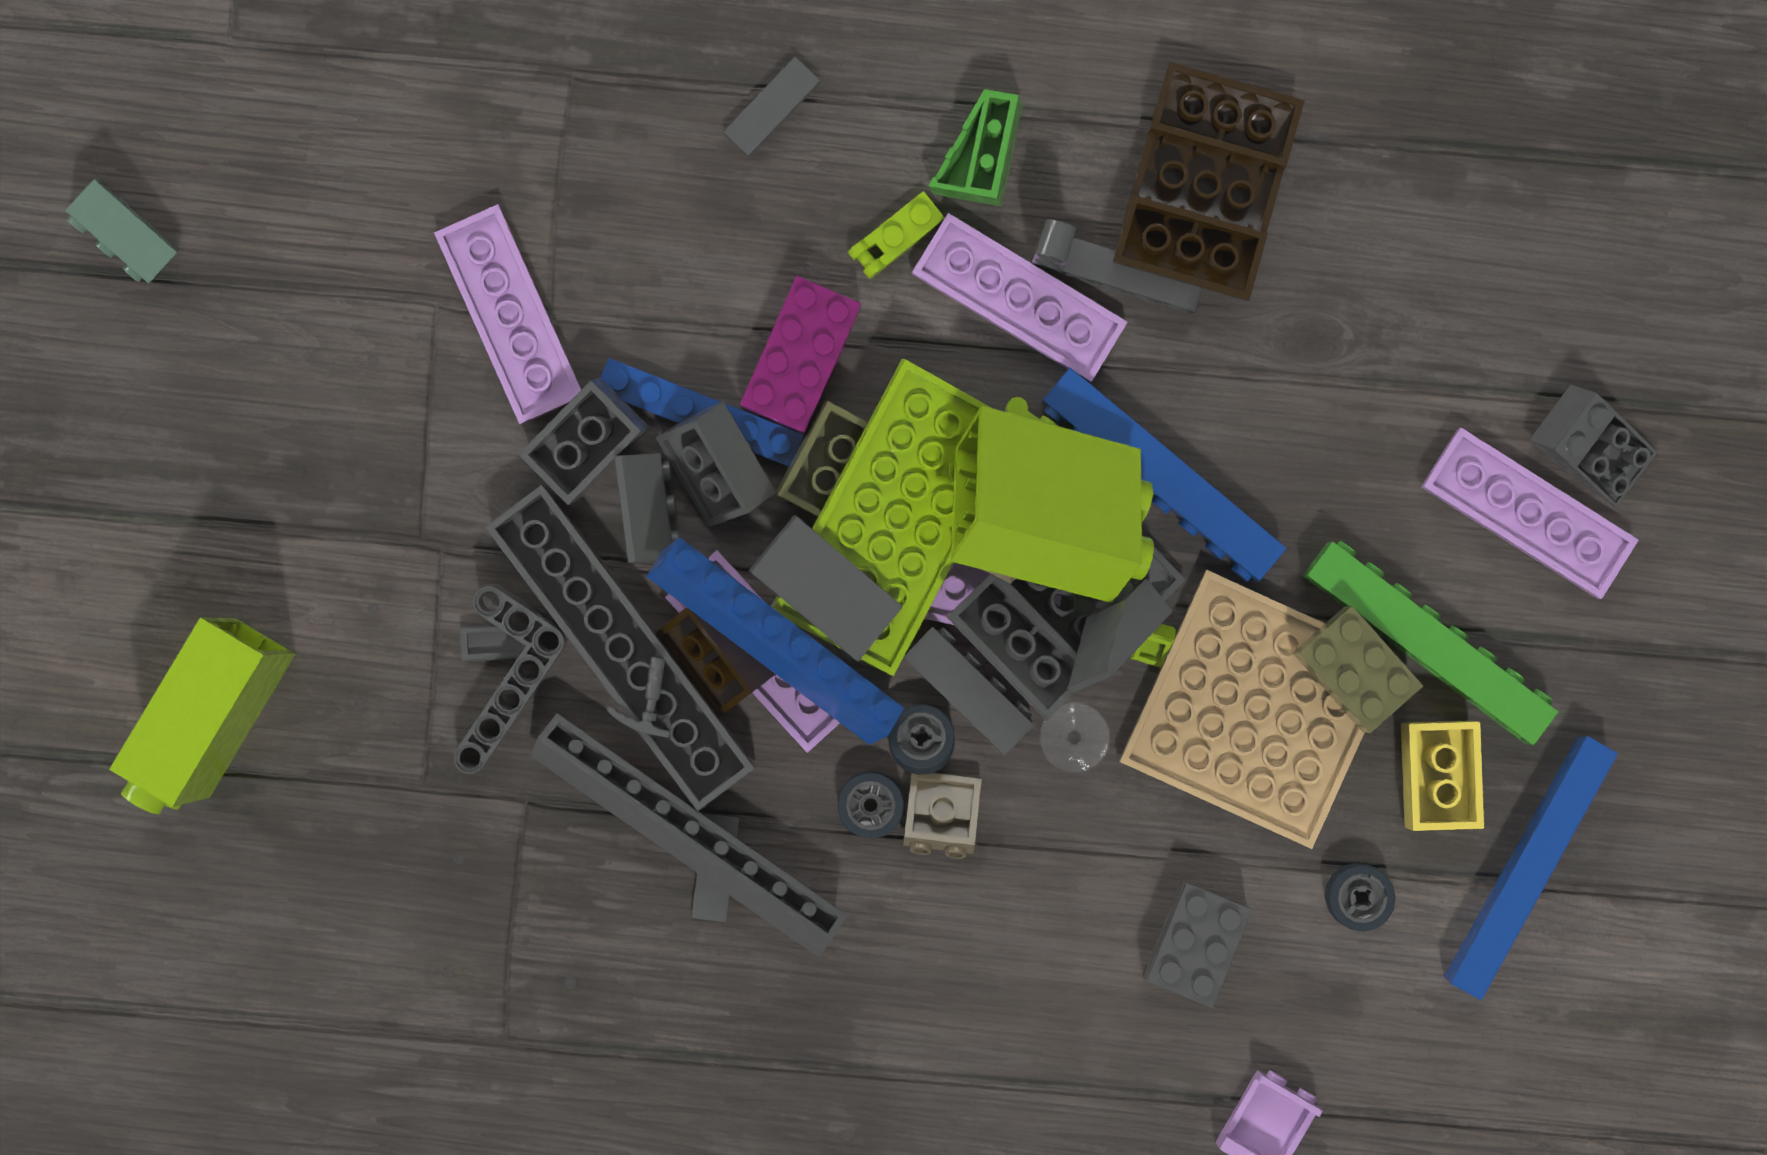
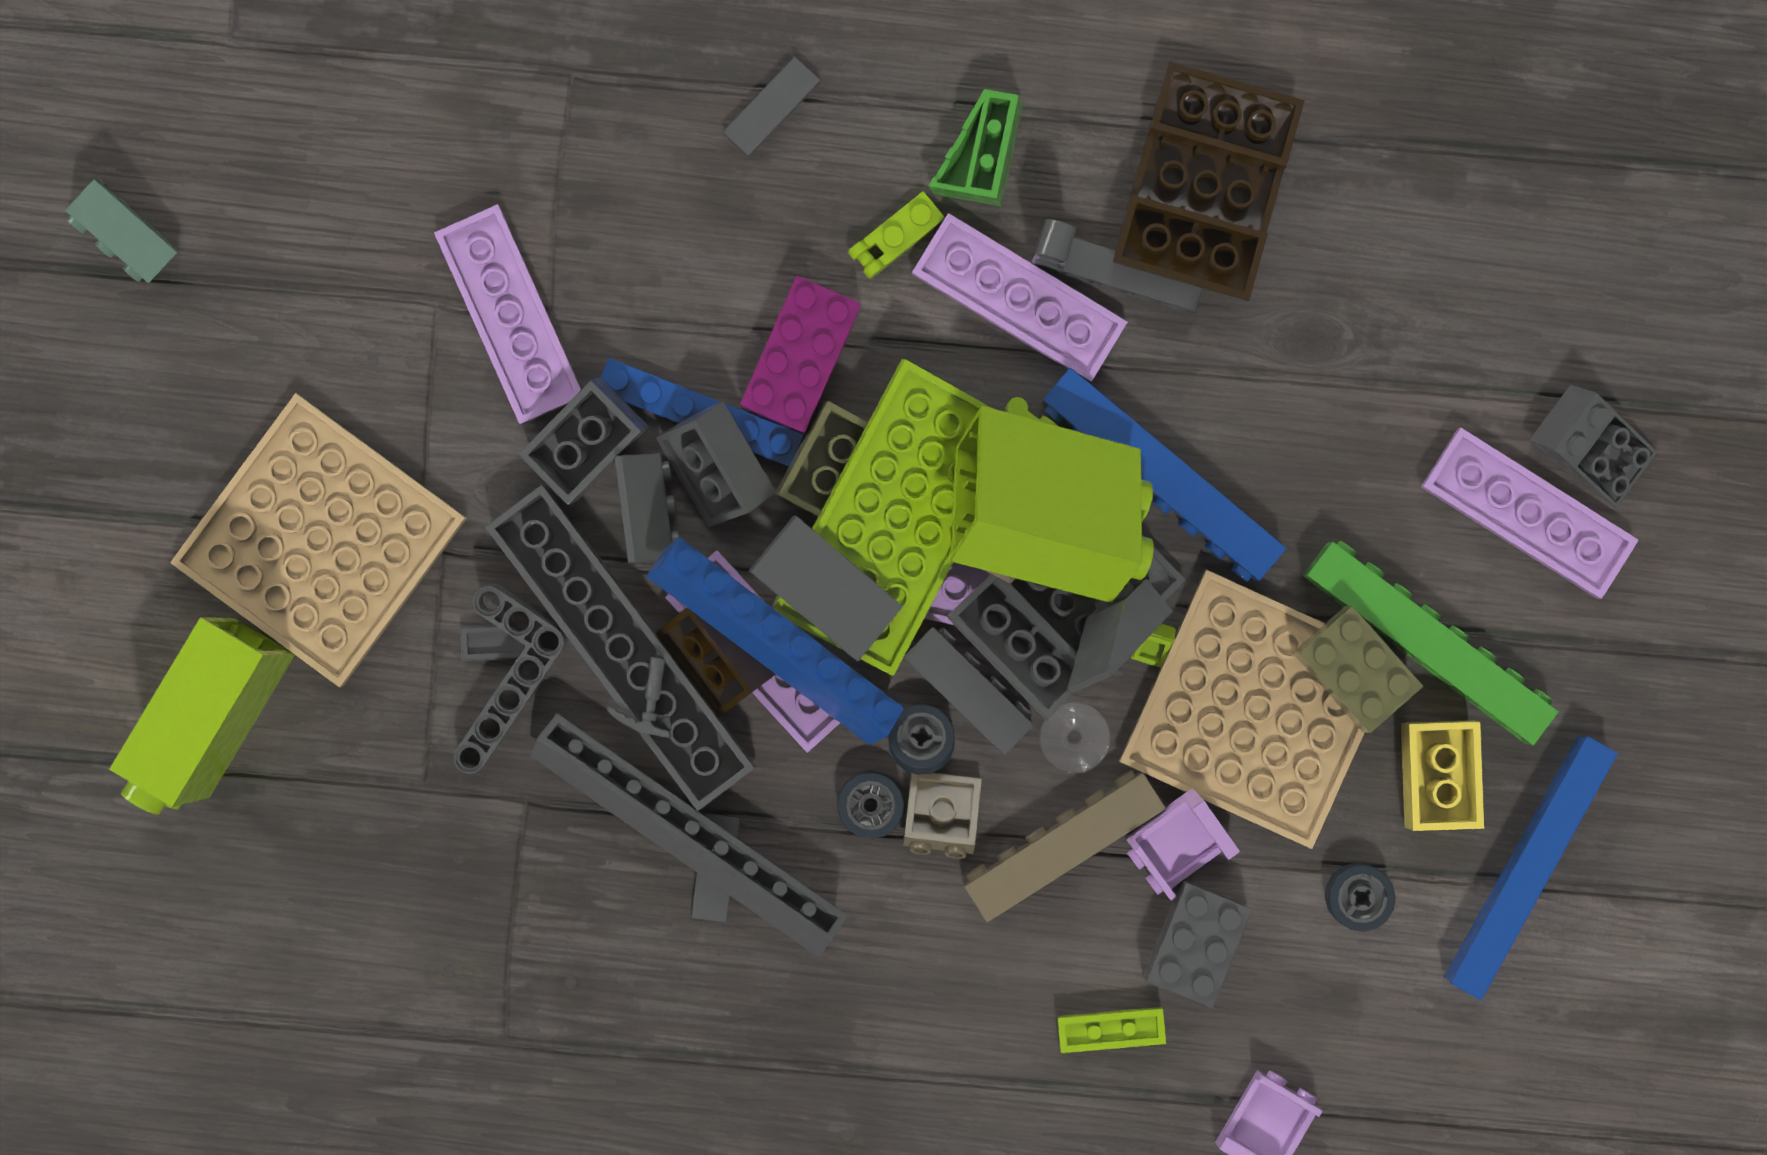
(318, 540): none -> tan plate
(1064, 845): none -> dark tan brick
(1111, 1030): none -> lime plate
(1178, 842): none -> lavender panel

